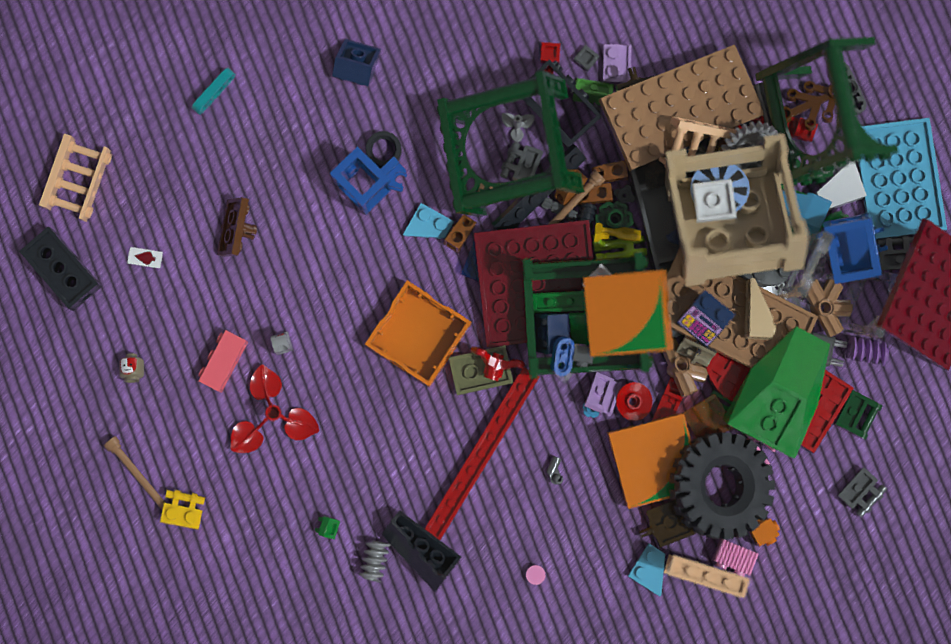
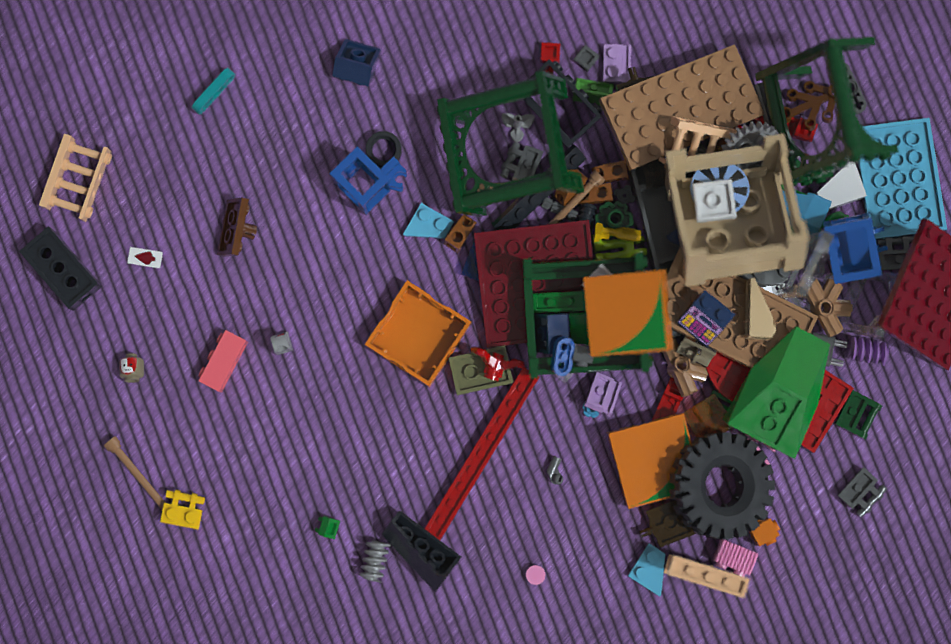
(299, 424): red plant -> none
(642, 401): red dish -> none

